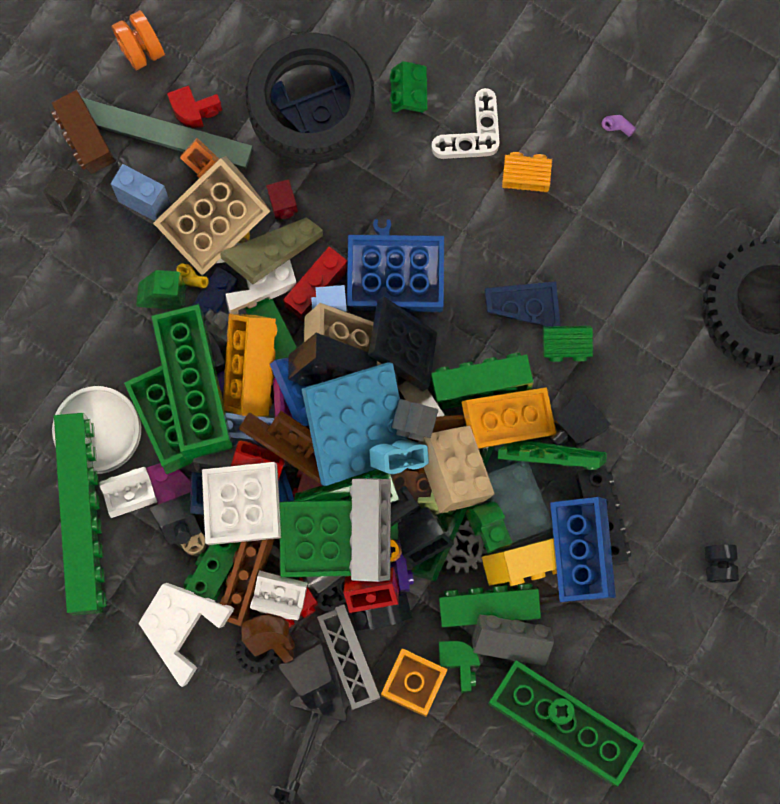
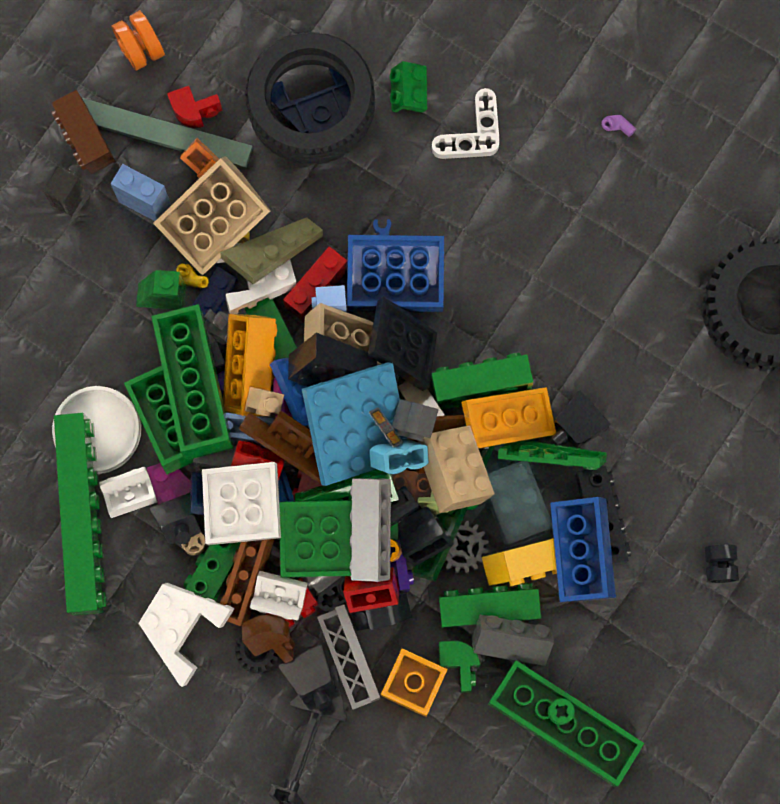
(263, 402): none -> tan brick
(282, 199): dark red brick -> none
(386, 427): none -> sticker
(489, 523): green brick -> none
(527, 172): light orange brick -> none
(527, 303): dark blue wing -> none
(567, 342): green brick -> none

